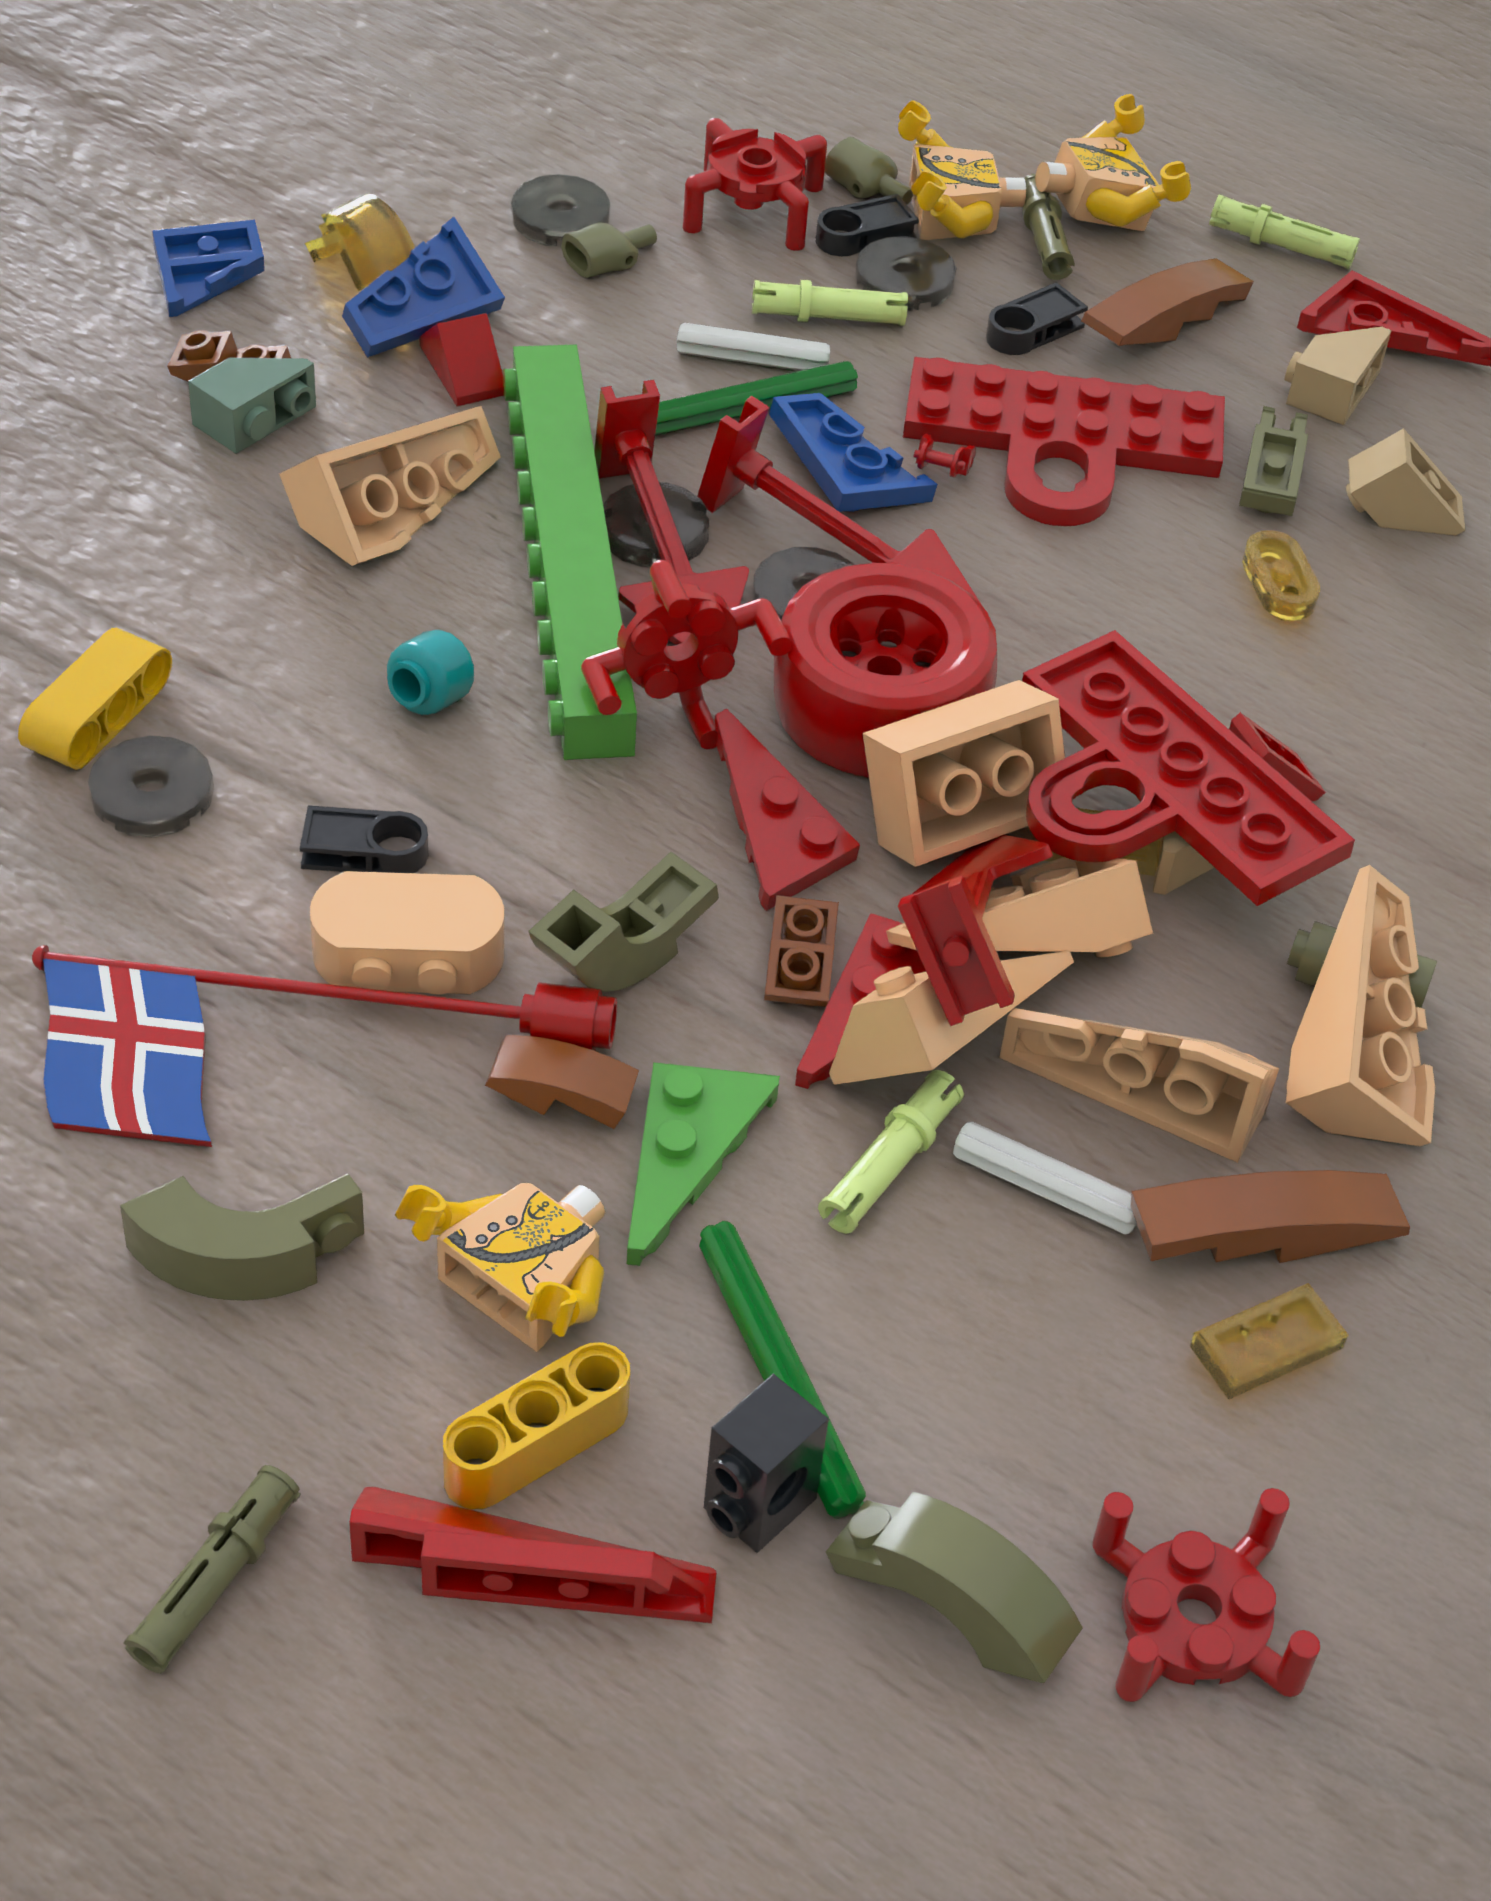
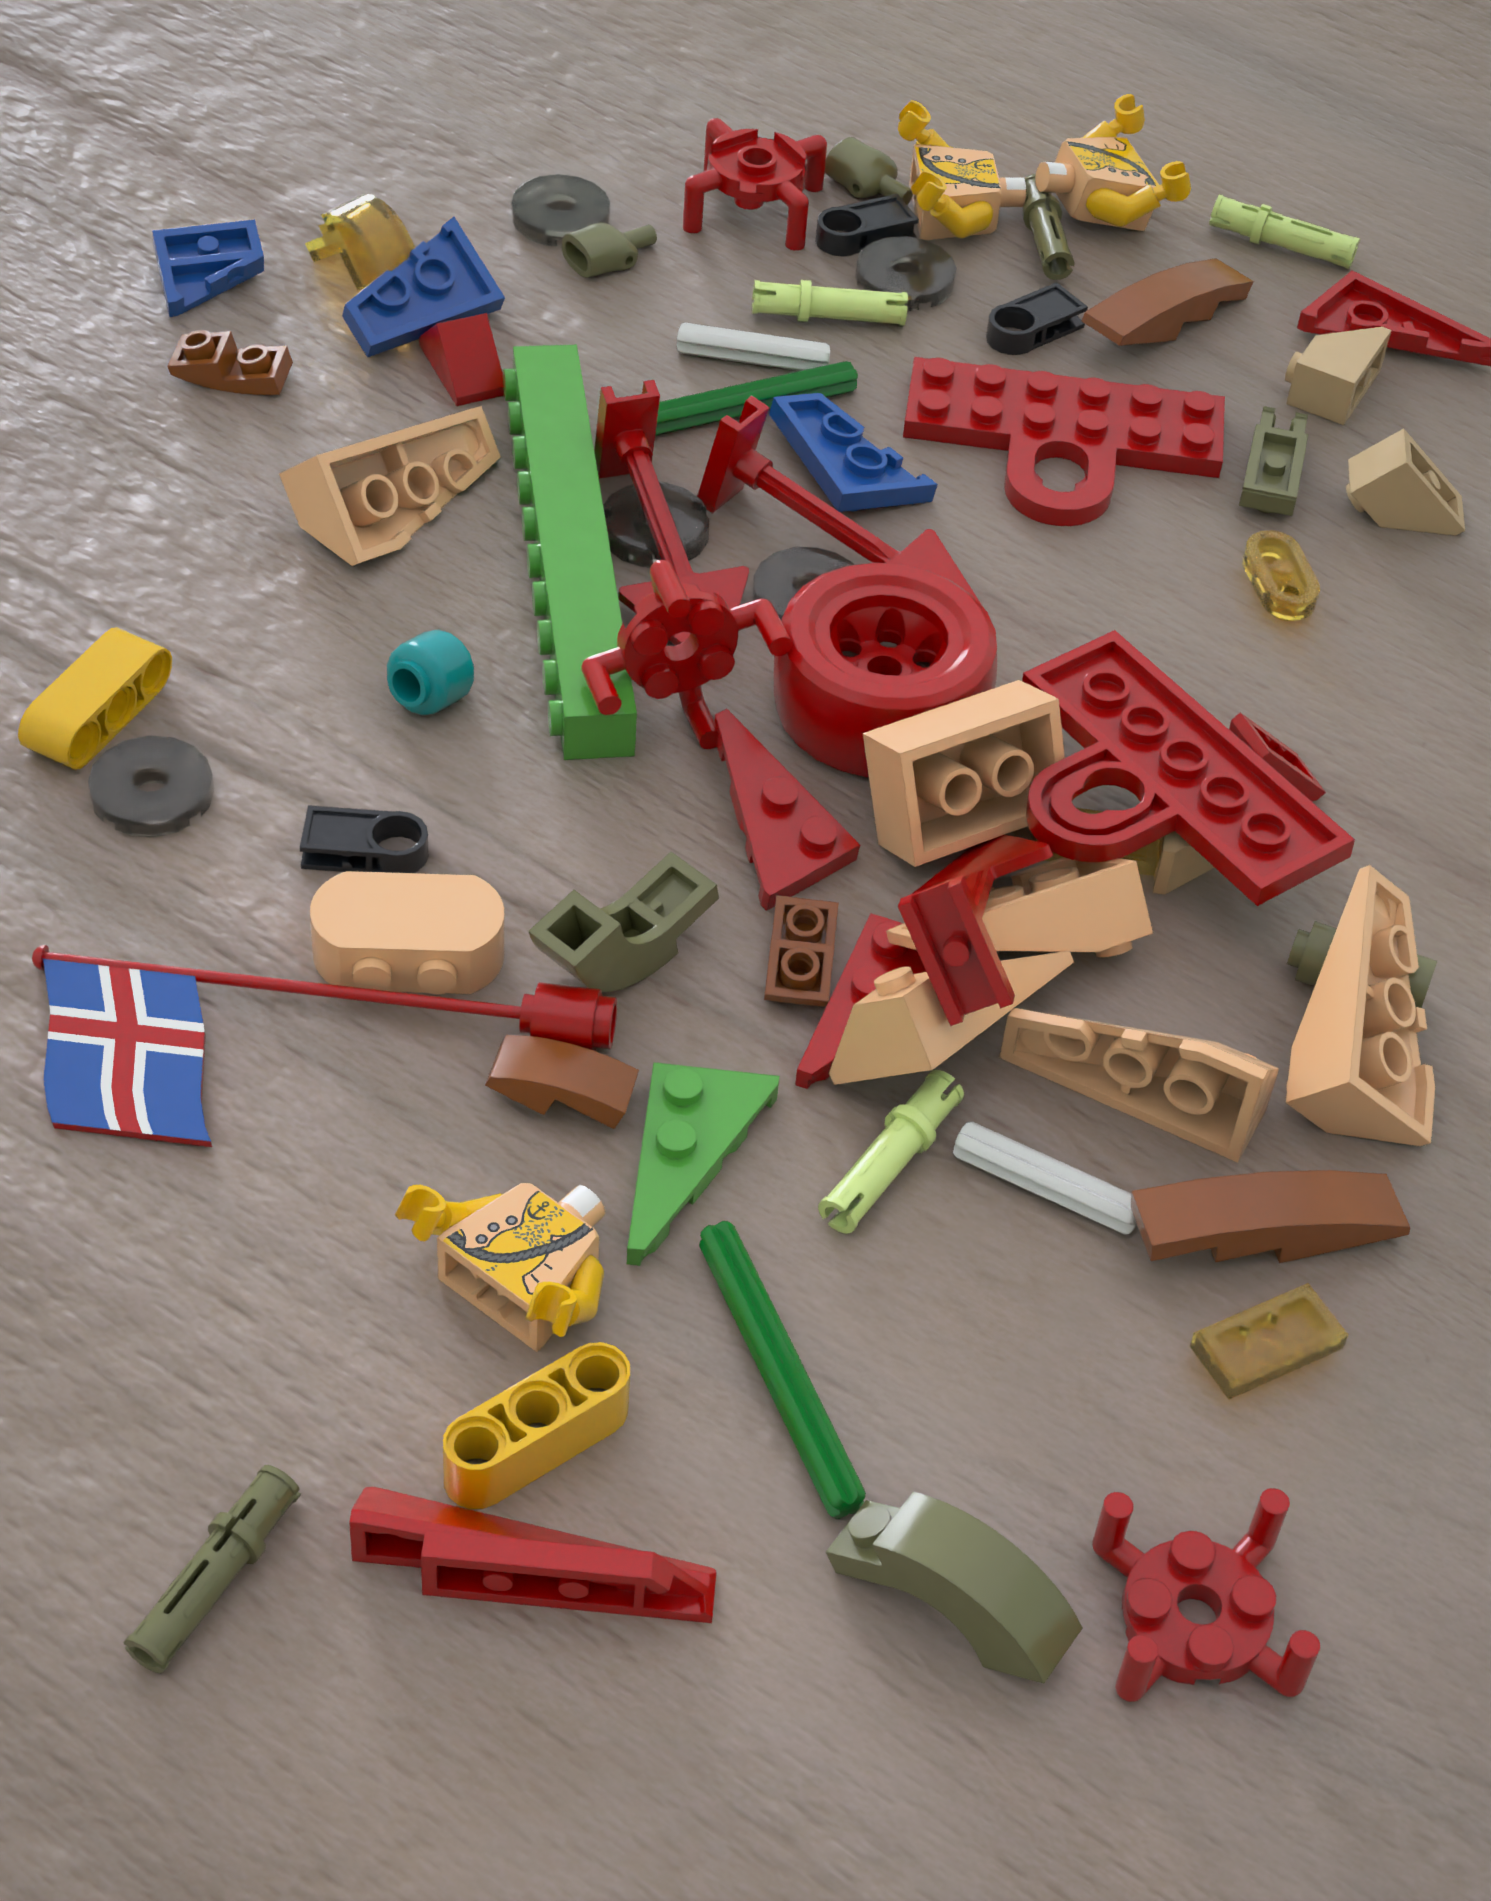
(240, 1252): olive arch -> none
(251, 398): sand green slope -> none
(764, 1463): black brick -> none
(958, 463): red piece -> none

